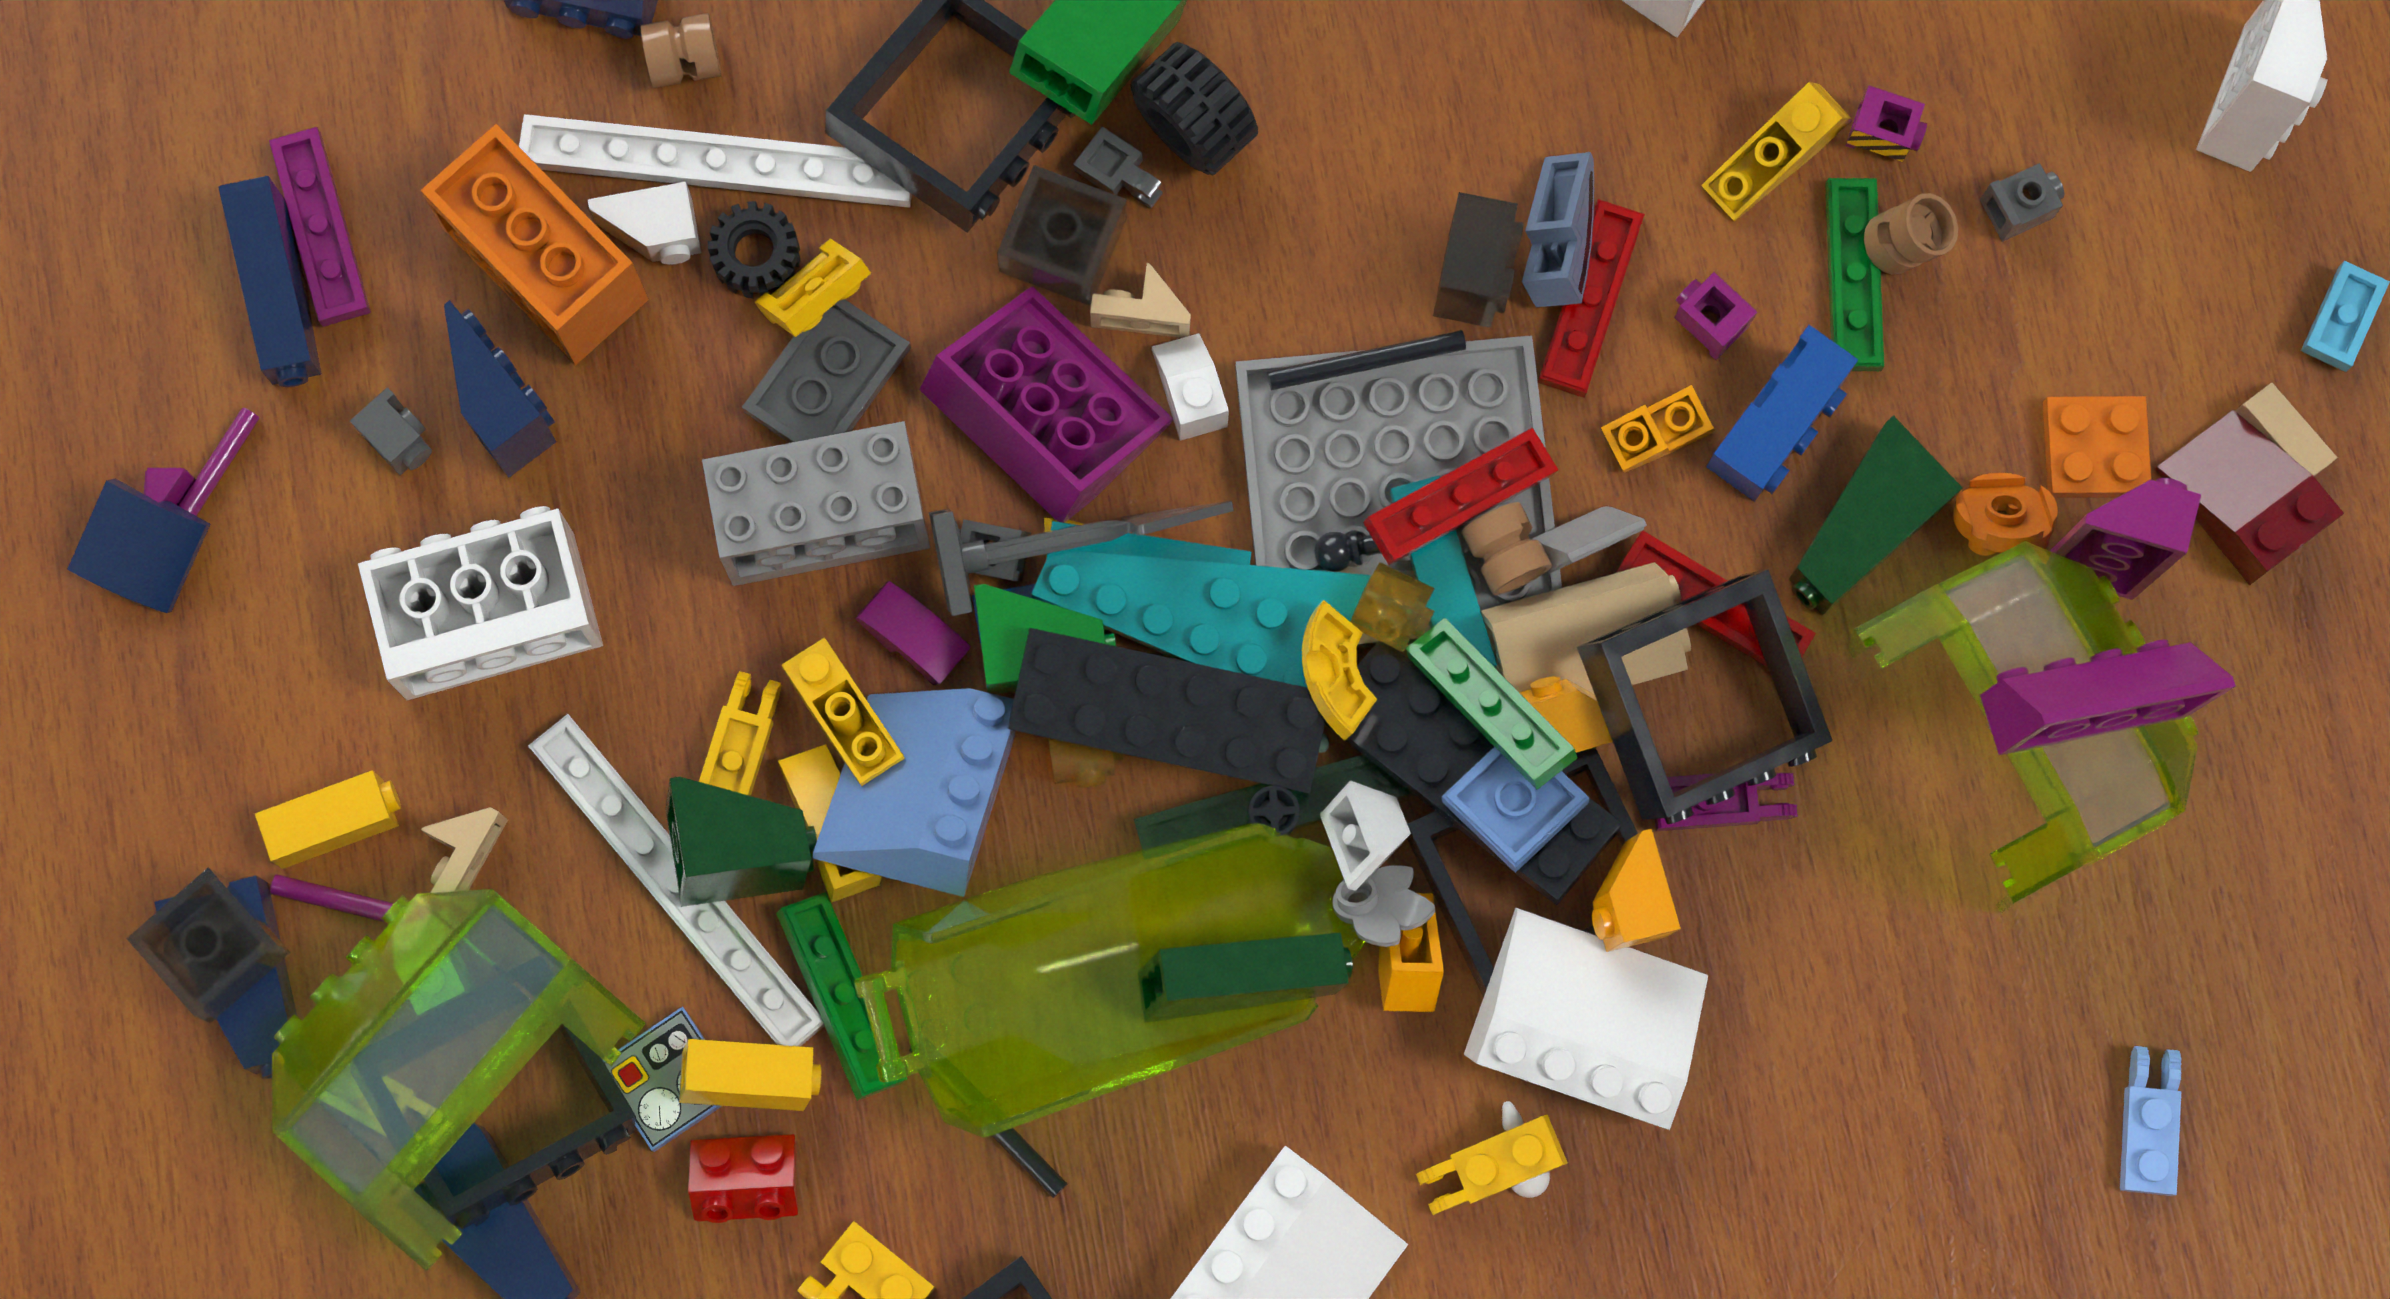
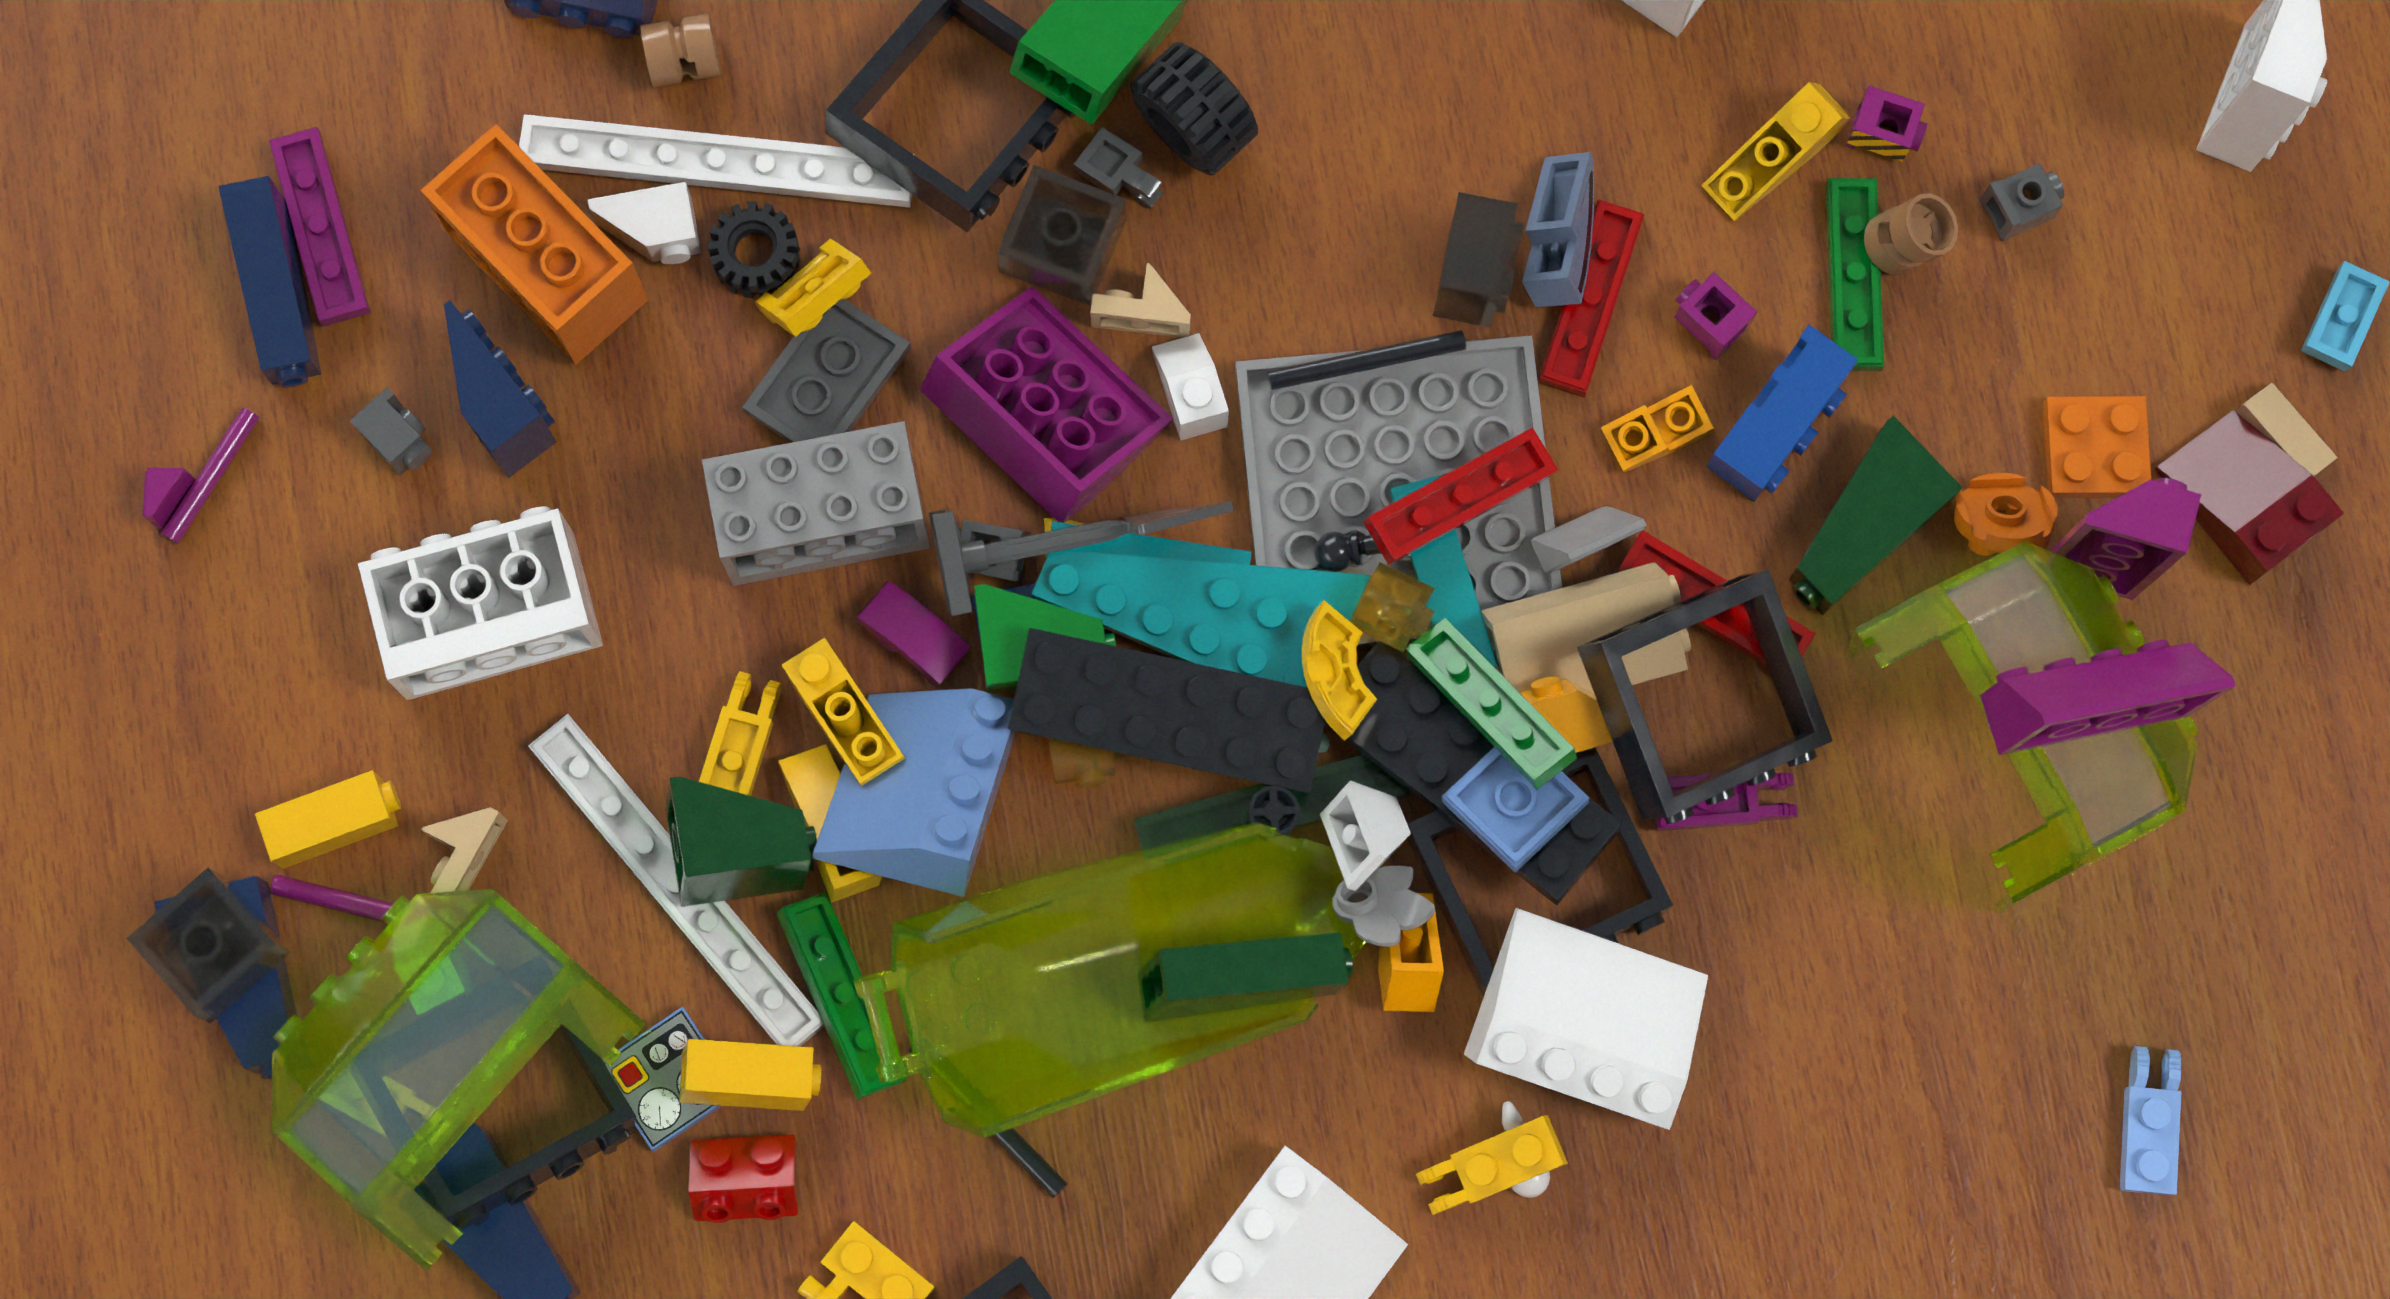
(138, 546): dark blue slope -> none
(1505, 546): medium nougat wheel -> none
(1634, 897): light orange slope -> none

